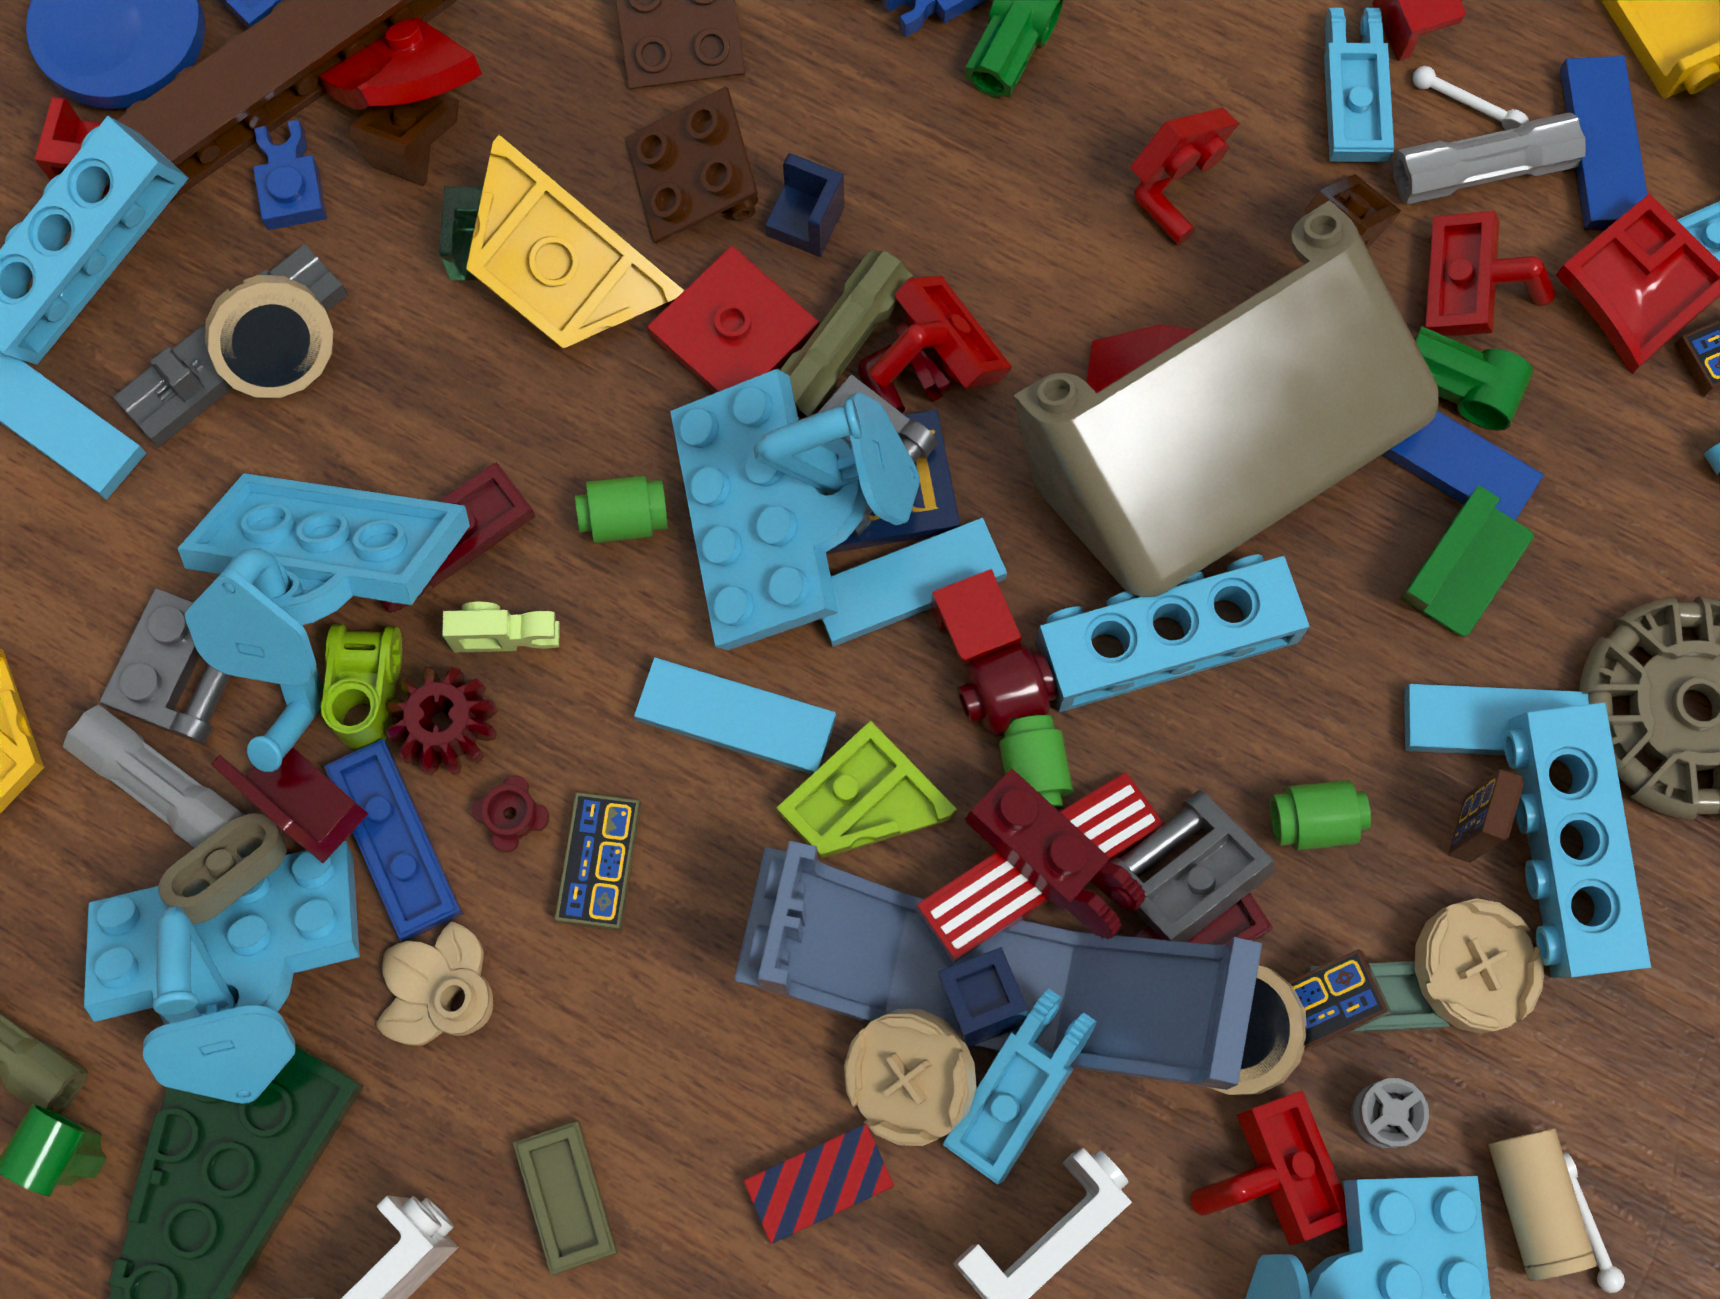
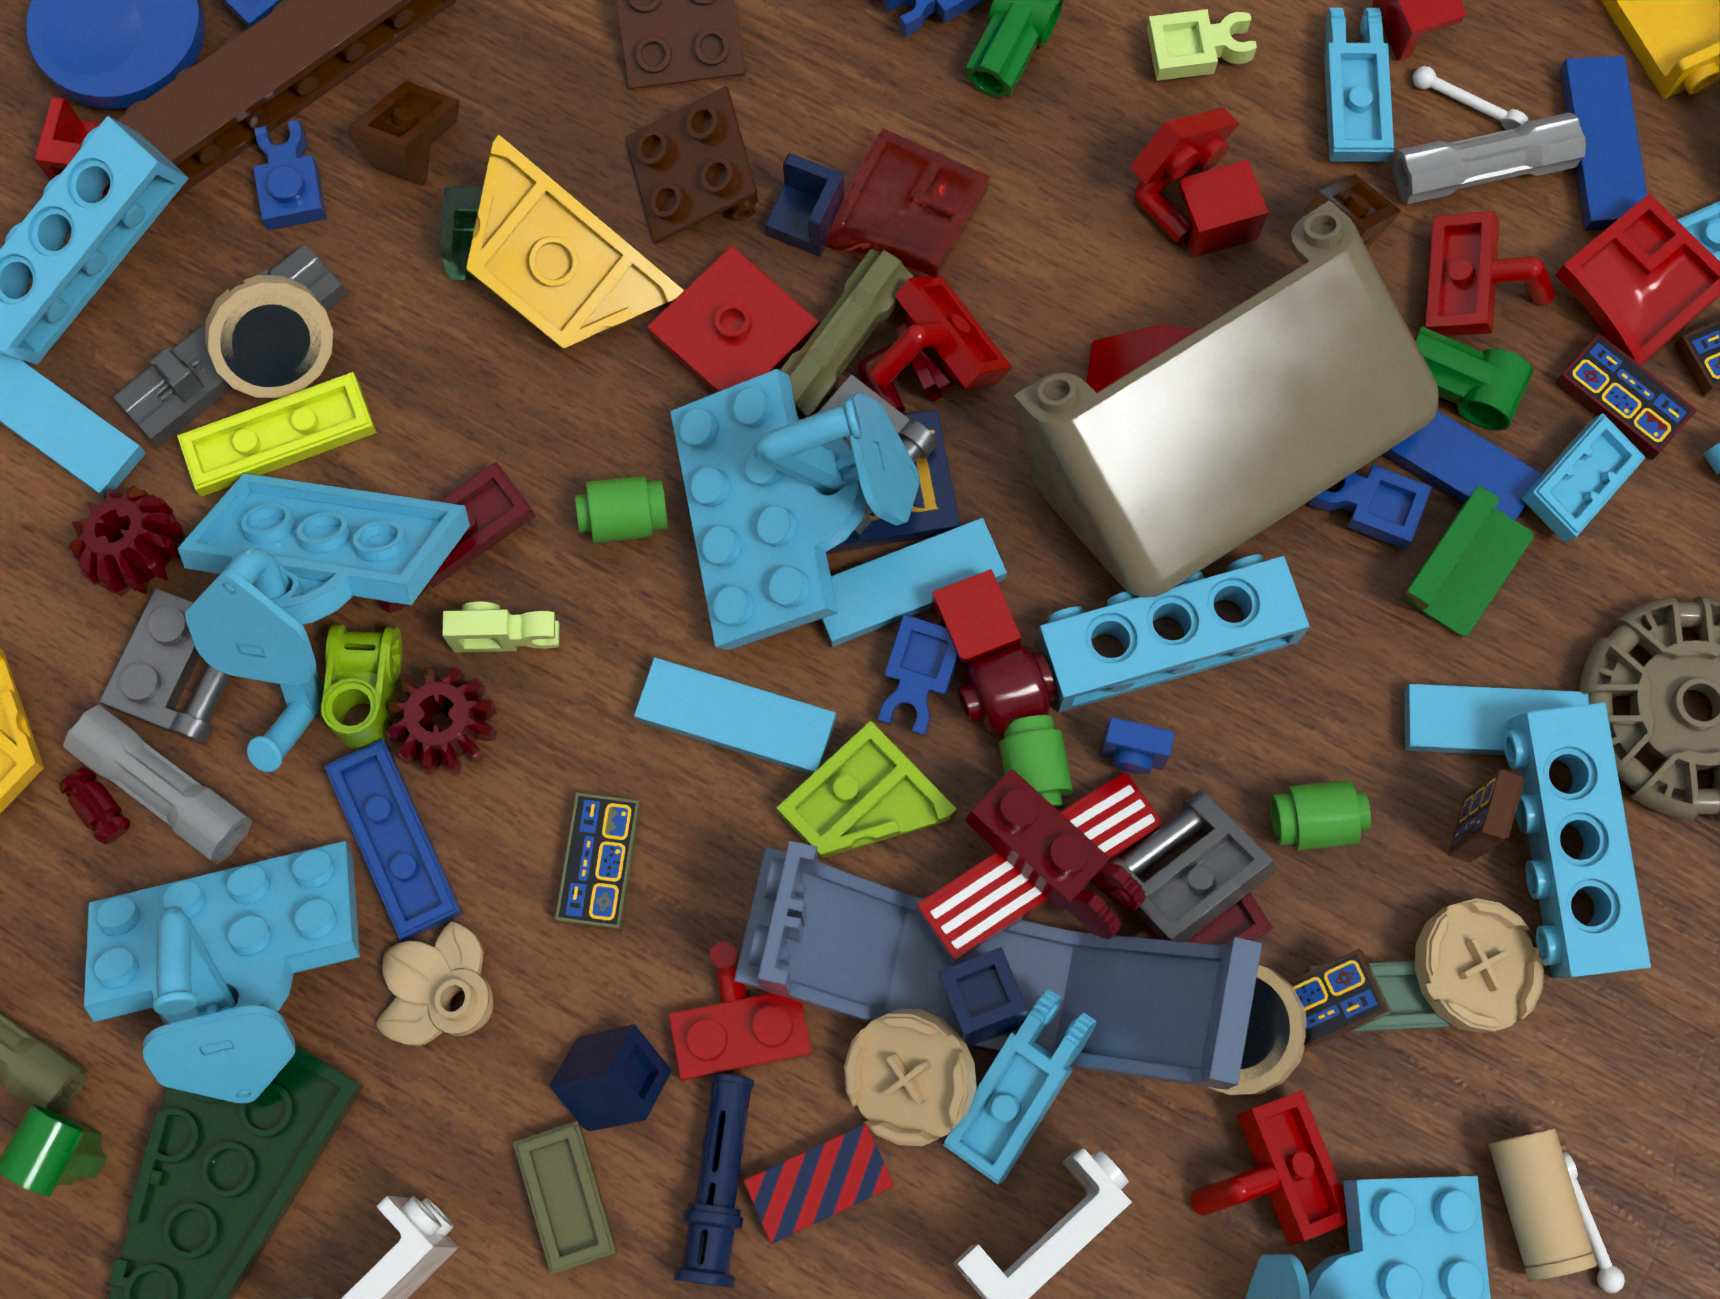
(94, 805): none -> dark red piece
(127, 541): none -> dark red gear
(223, 867): dark tan plate -> none
(276, 434): none -> neon yellow tile
(299, 802): dark red panel -> none
(401, 68): red plate -> none
(492, 811): dark red plate -> none
(611, 1078): none -> dark blue panel
(713, 1215): none -> dark blue pin
(738, 1030): none -> red plate
(907, 204): none -> clear red plate
(922, 663): none -> blue plate
(1136, 746): none -> blue plate
(1189, 45): none -> yellowish green plate
(1223, 208): none -> red panel
(1380, 504): none -> blue plate
(1401, 1106): light grey wheel -> none
(1583, 478): none -> medium azure plate
(1627, 394): none -> tile

